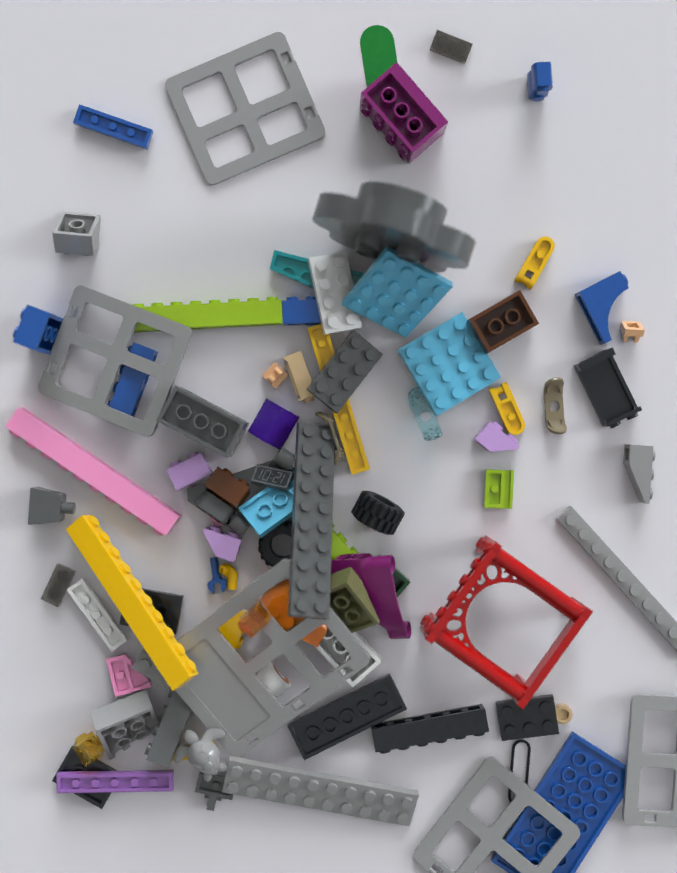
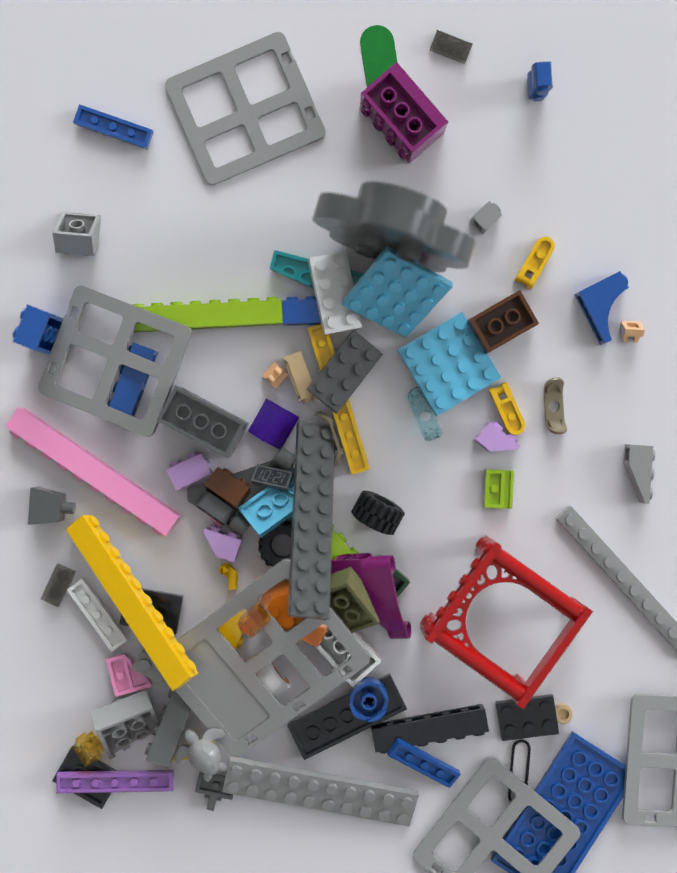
(216, 576): blue bar -> none
(365, 709): none -> blue brick
(423, 763): none -> blue tile
(486, 217): none -> light grey brick
(607, 388): black panel -> none

